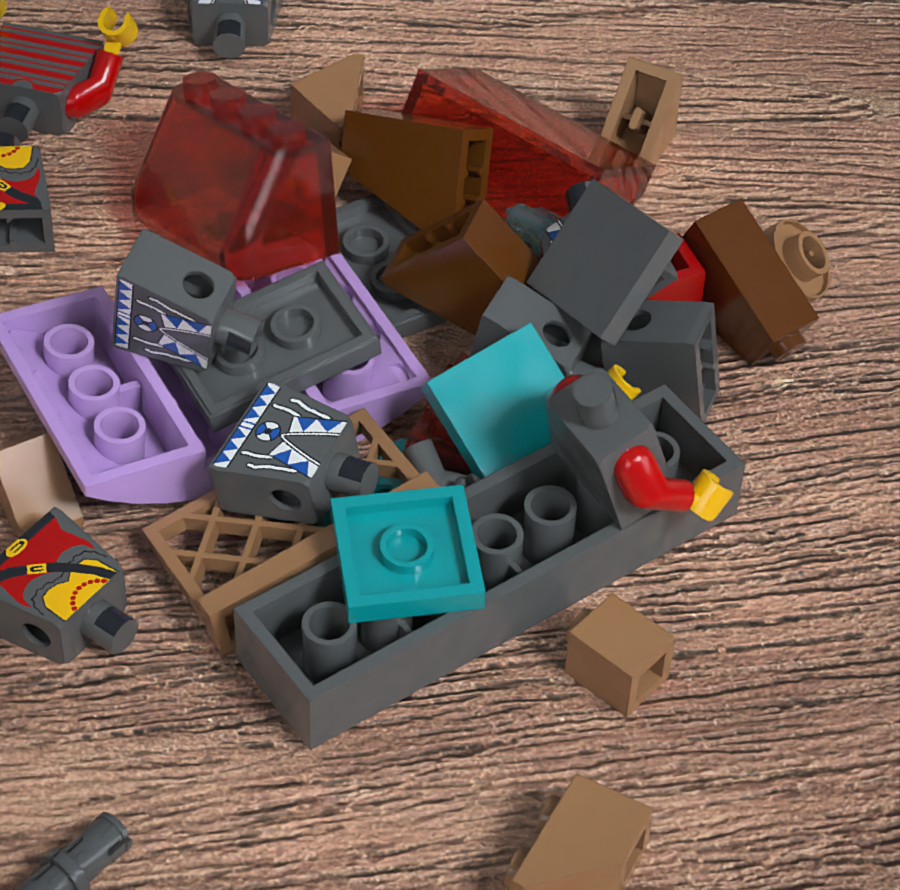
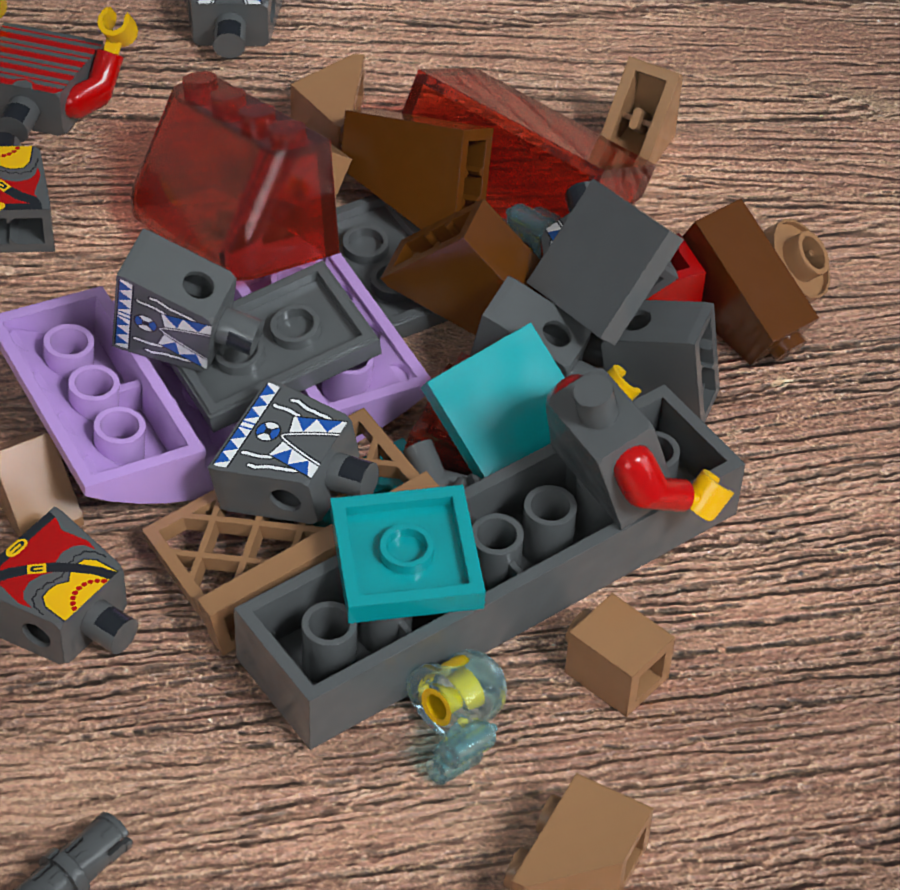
(458, 705): none -> clear light blue piece

